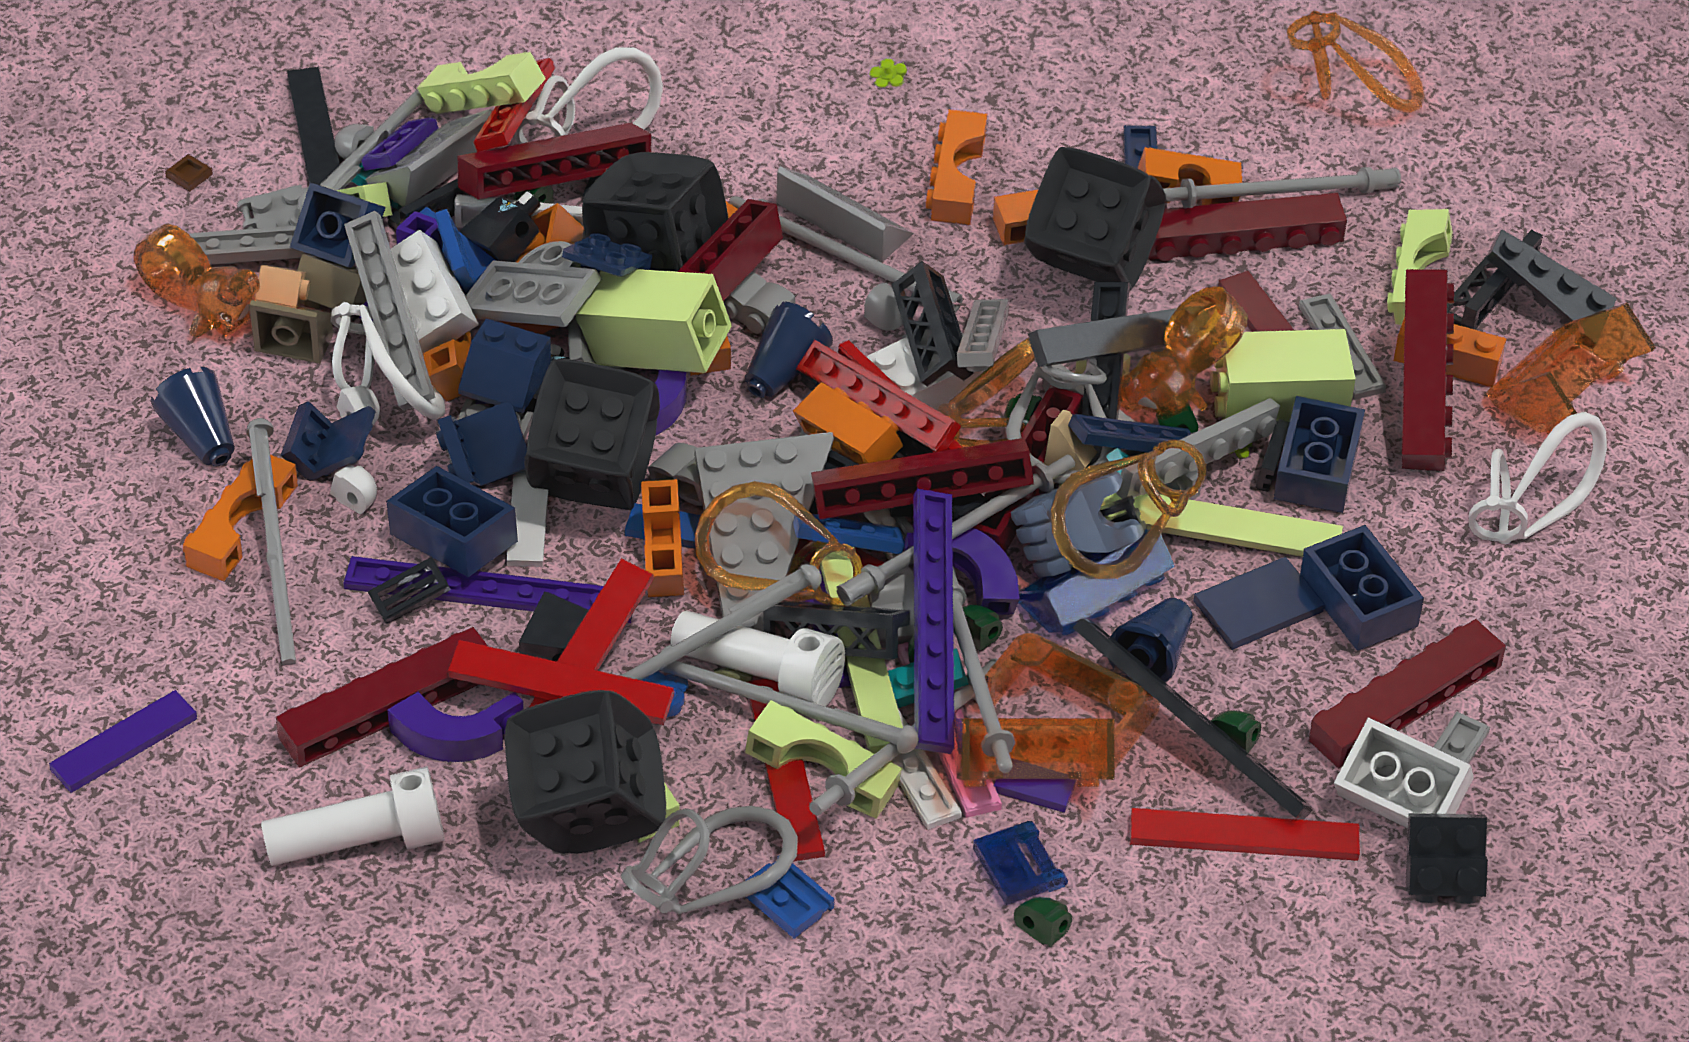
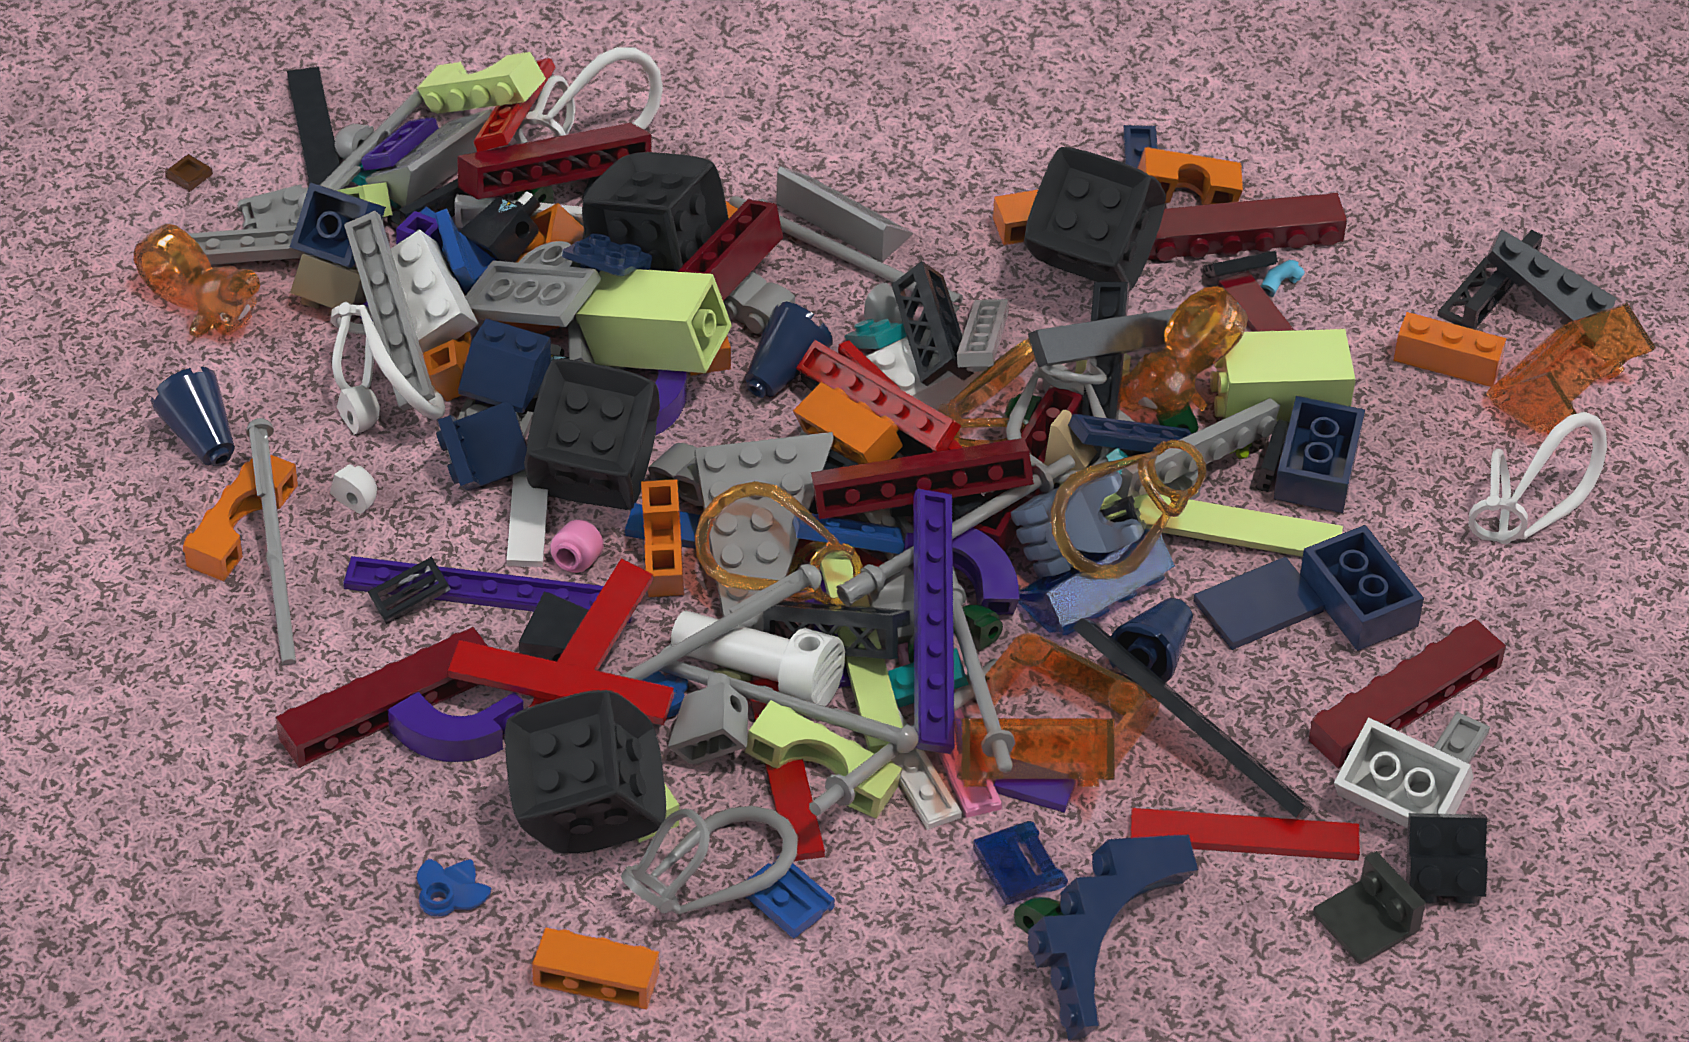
(123, 741): dark purple tile -> none
(282, 286): light nougat brick -> none
(290, 330): dark tan slope -> none
(324, 446): dark blue bracket -> none
(405, 810): white piece -> none
(452, 521): dark blue brick -> none
(453, 884): none -> blue plate
(576, 546): none -> bright pink head
(596, 968): none -> orange brick
(711, 722): none -> light grey torso
(875, 334): none -> teal plate
(889, 72): lime plant -> none
(953, 192): orange arch -> none
(1073, 940): none -> dark blue arch
(1239, 726): dark green piece -> none
(1240, 264): none -> black tile
(1274, 277): none -> medium azure arm
(1317, 47): clear orange animal -> none
(1324, 314): light grey tile -> none
(1365, 180): light grey bar -> none
(1372, 911): none -> pearl dark grey bracket
(1423, 240): yellowish green arch -> none
(1425, 370): dark red brick -> none

